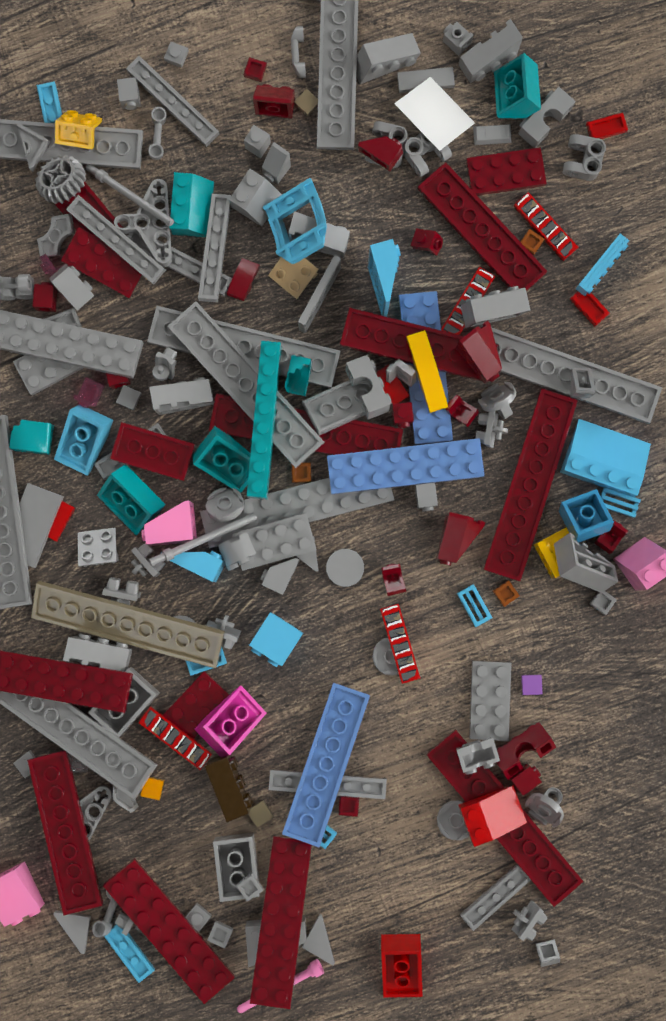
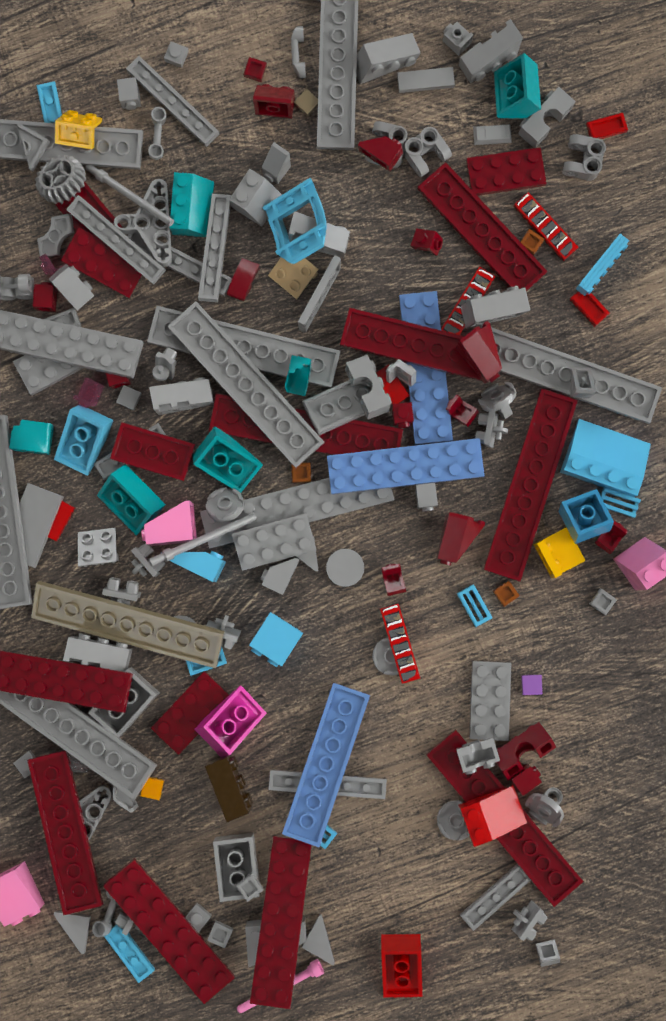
(175, 738): tile -> none
(236, 551): light grey cylinder -> none
(257, 141): light grey brick -> none
(260, 813): dark tan tile -> none
(264, 420): teal brick -> none
(348, 806): dark red tile -> none
(382, 268): medium azure slope -> none
(427, 371): yellow slope -> none
(434, 113): white sticker -> none
(582, 566): light grey wedge -> none

